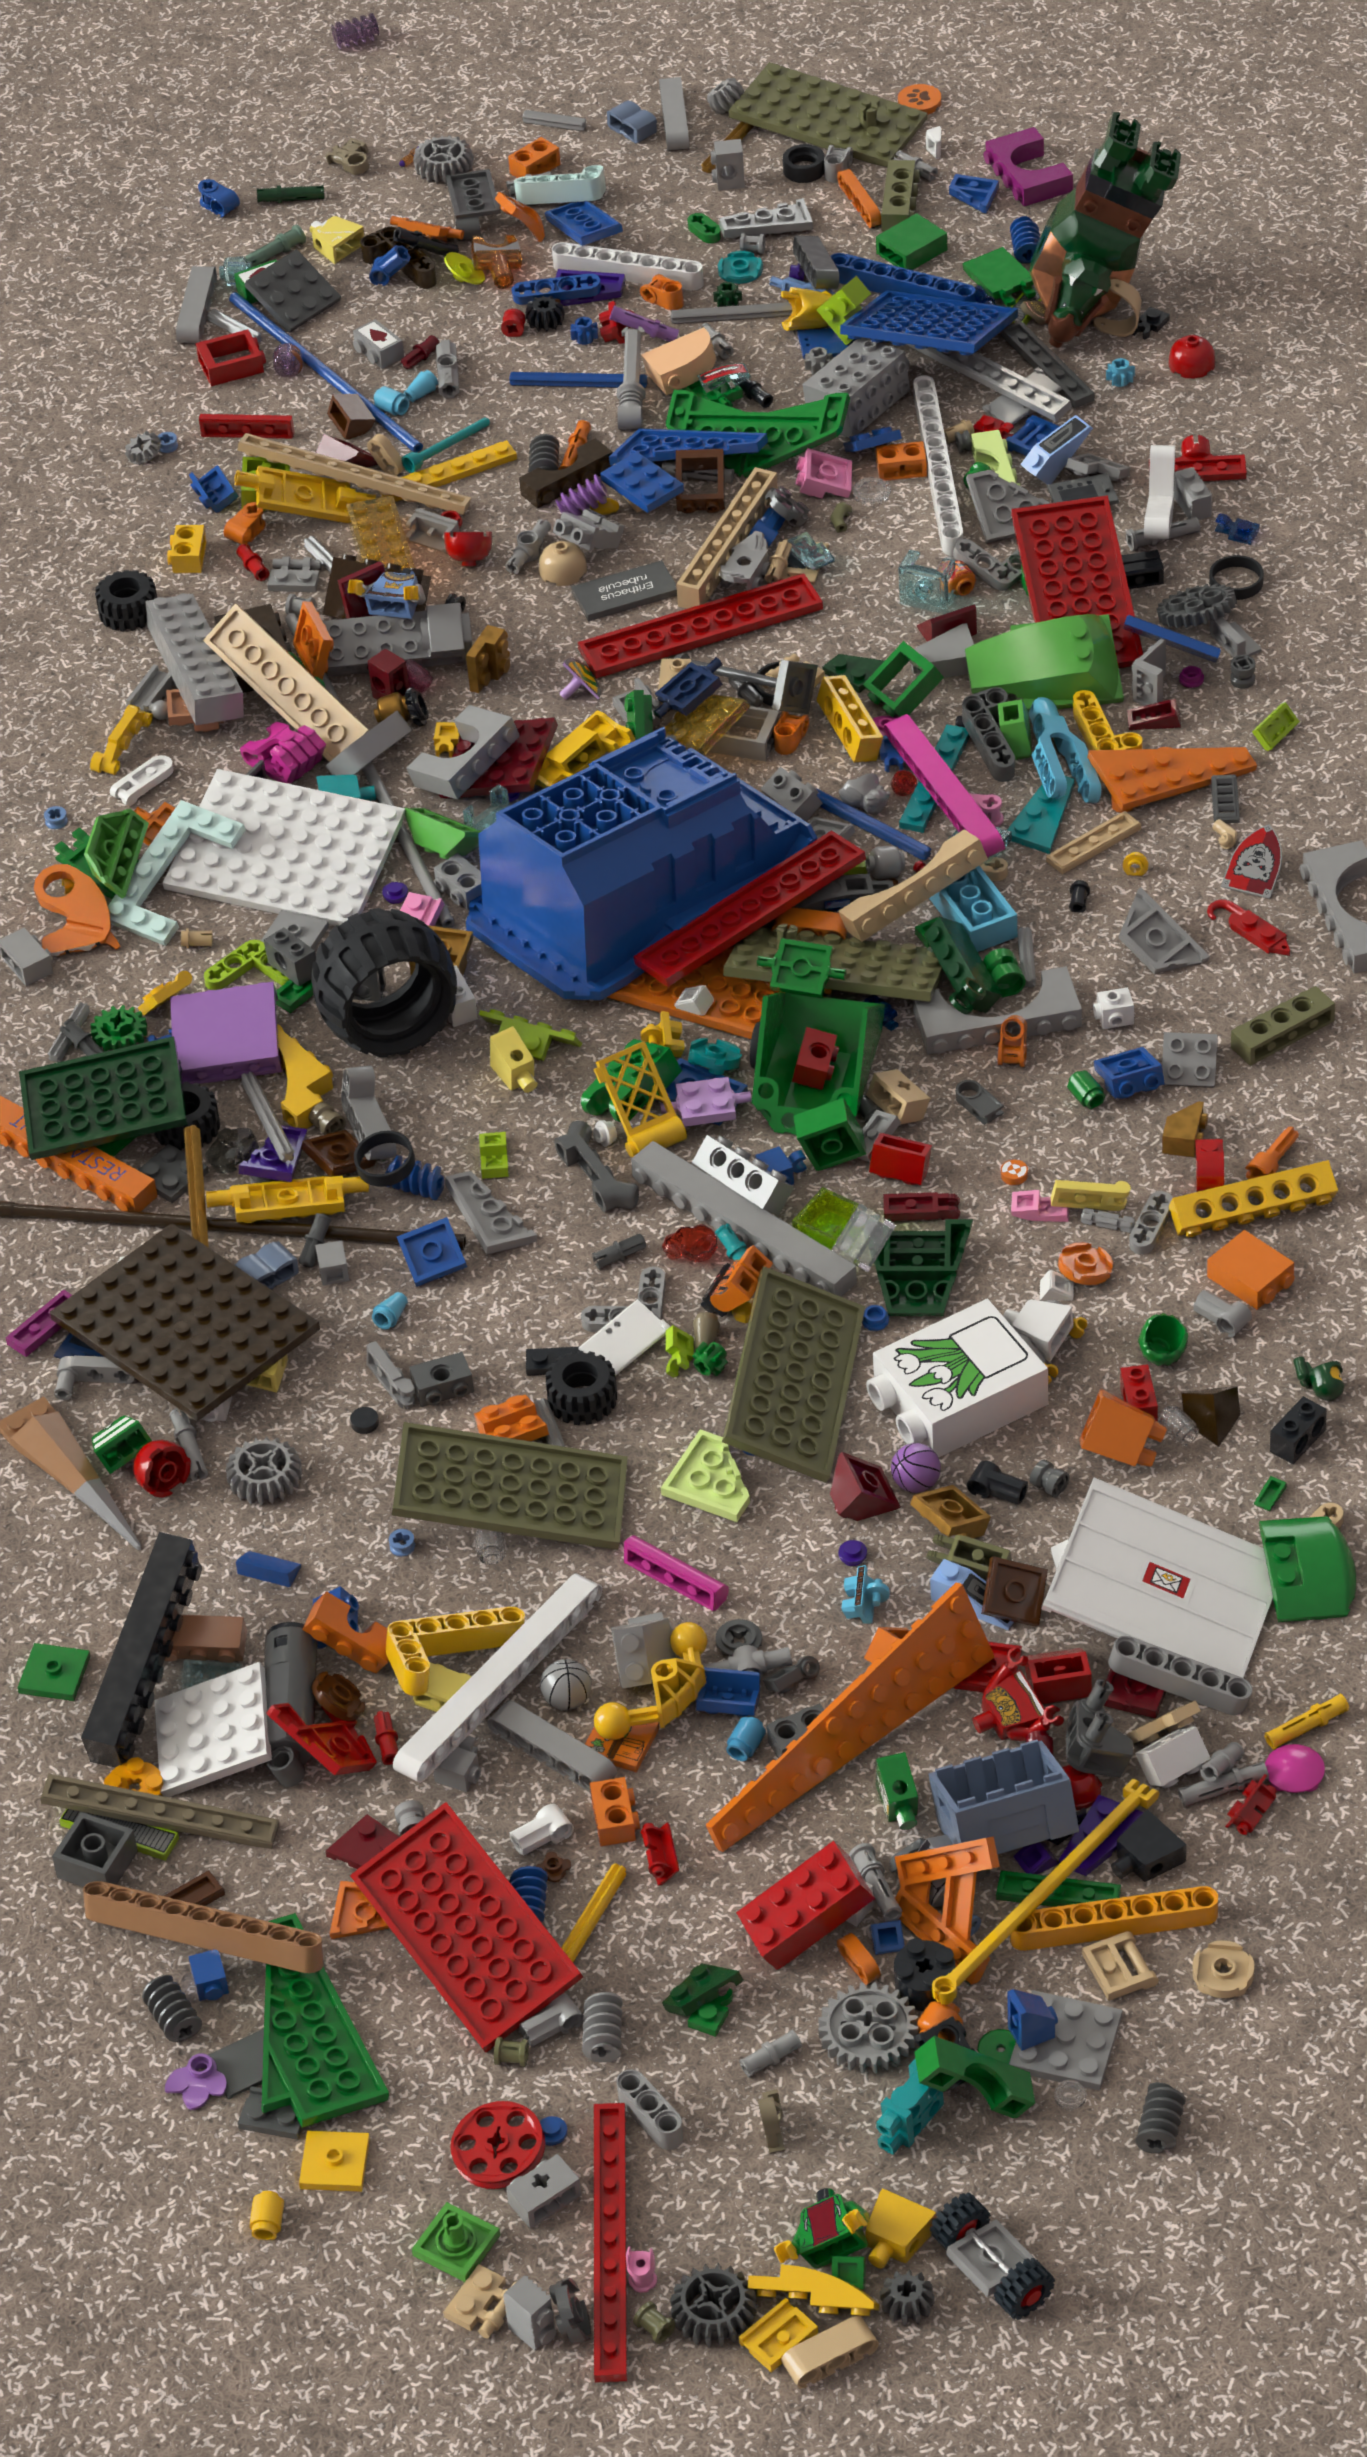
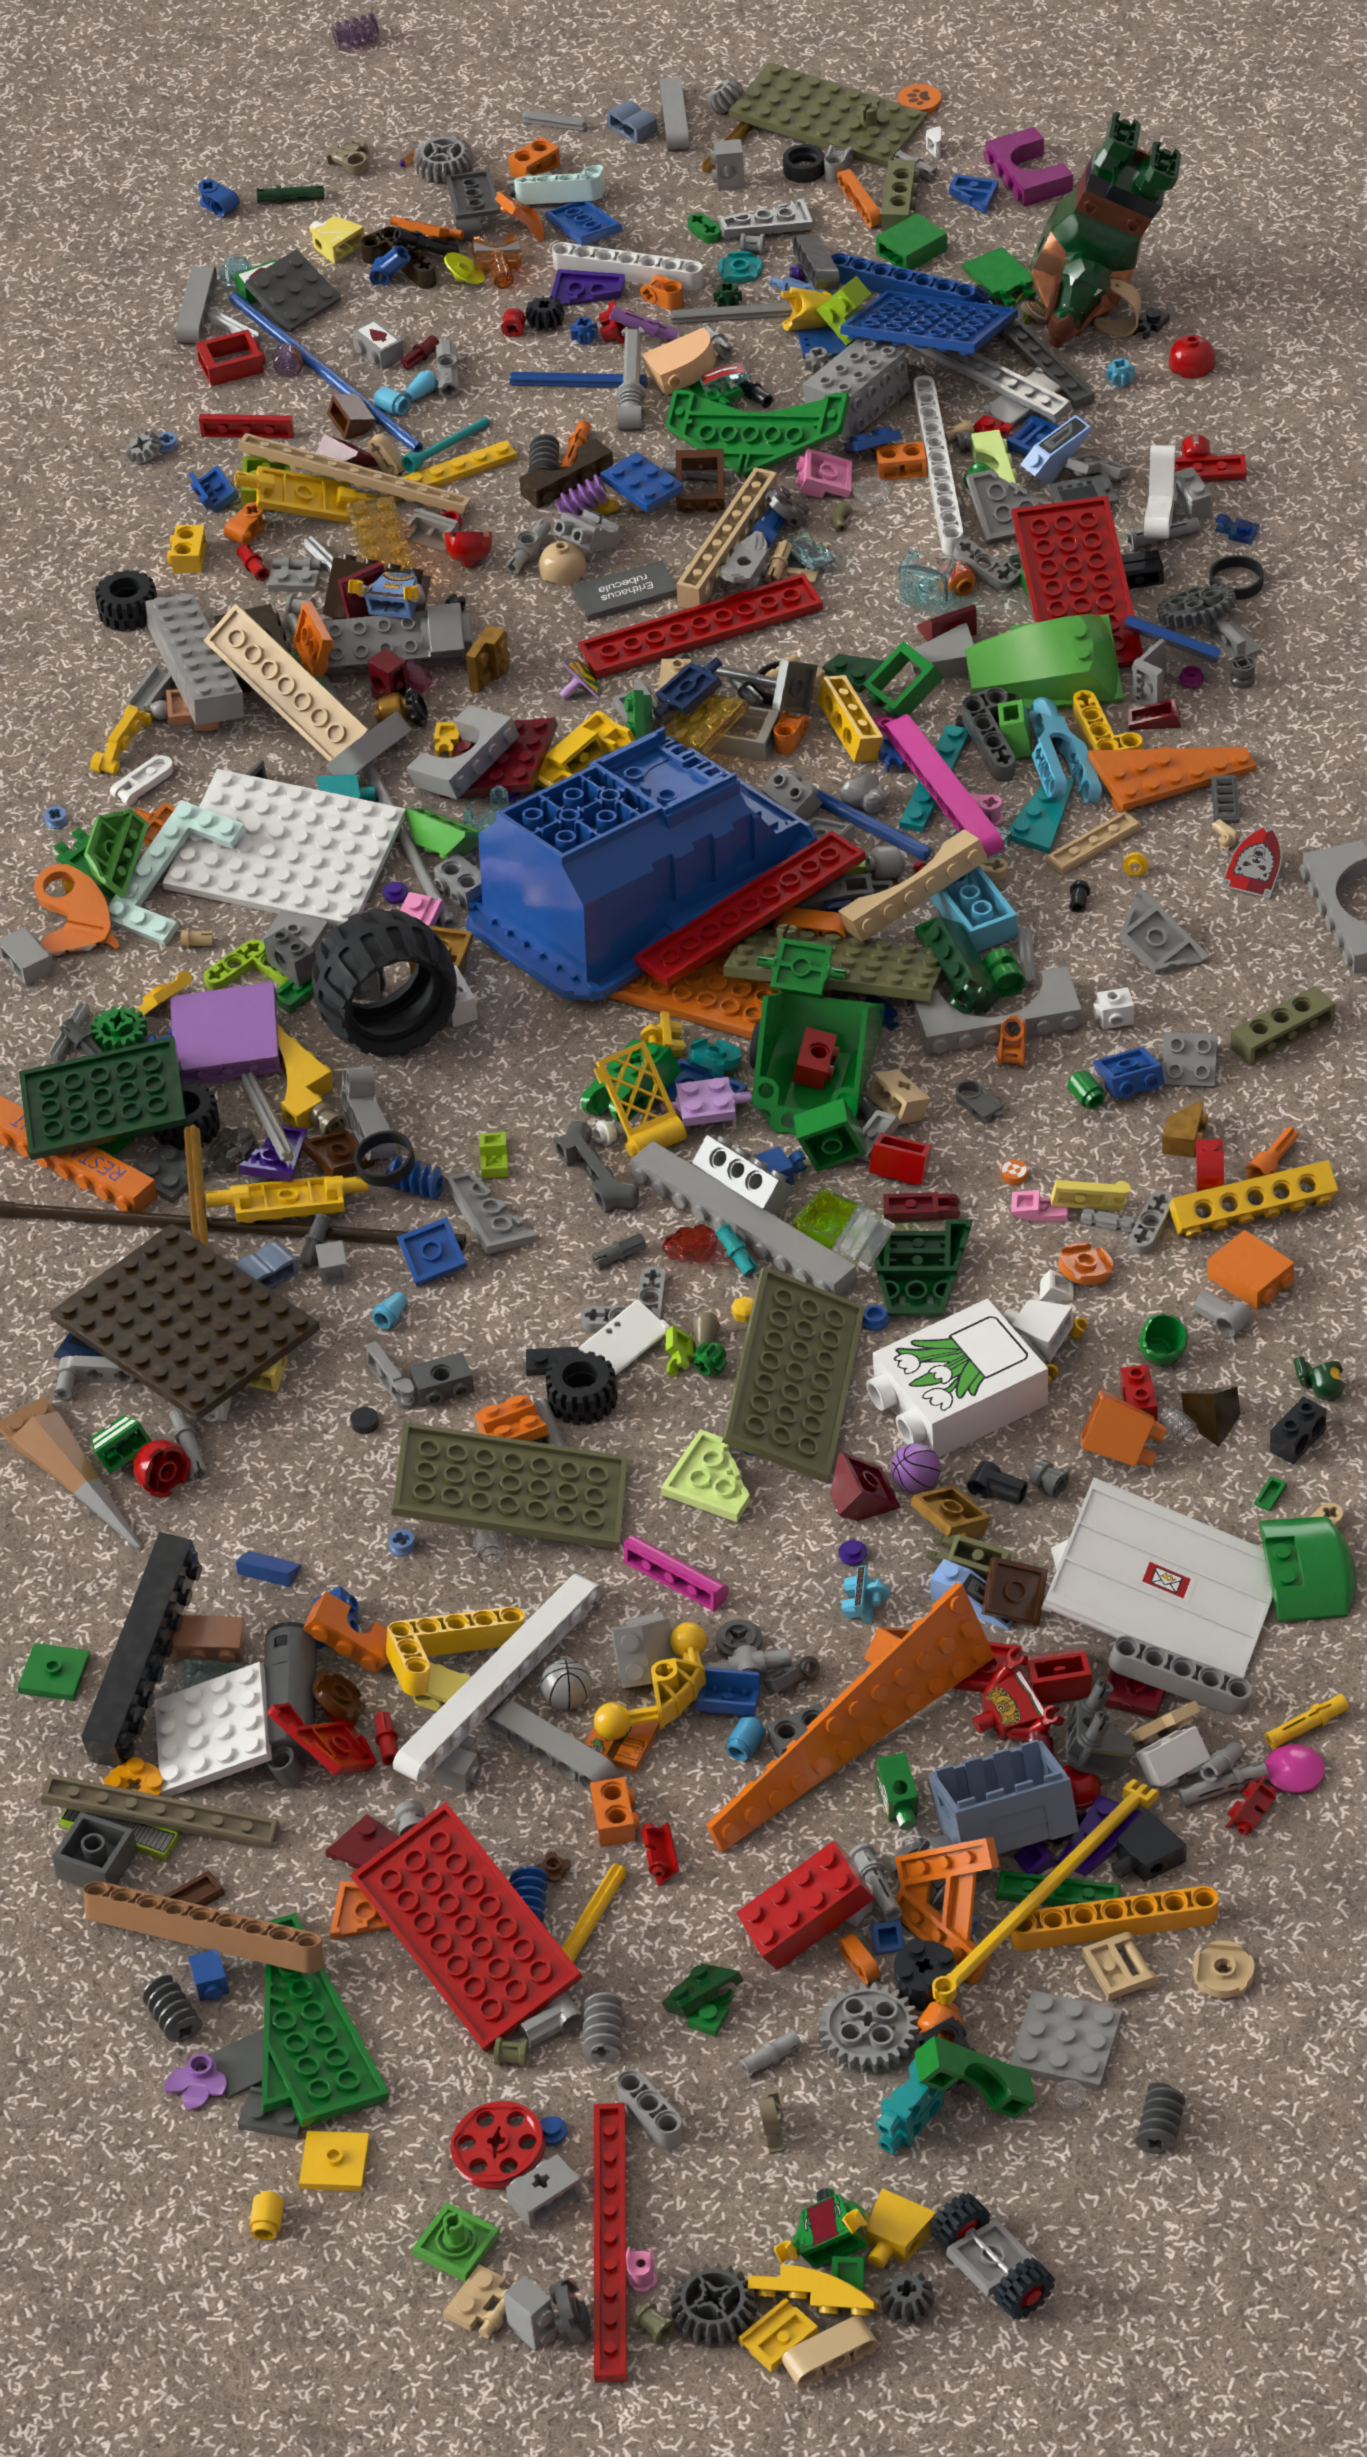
(36, 1328): magenta plate -> none
(263, 1465): light grey gear -> none
(282, 243): sand green pin -> none
(285, 752): dark pink piece -> none
(512, 1060): light yellow torso -> none
(535, 1037): lime bracket -> none
(548, 1826): white piece -> none
(556, 286): blue beam -> none
(663, 443): blue wing -> none
(695, 1000): white slope -> none
(735, 1282): orange hips -> none
(903, 783): clear red tile -> none
(994, 2039): green piece -> none
(1024, 238): blue piece -> none
(1030, 2019): blue slope -> none
(1252, 927): red plate -> none
(1275, 726): lime plate -> none

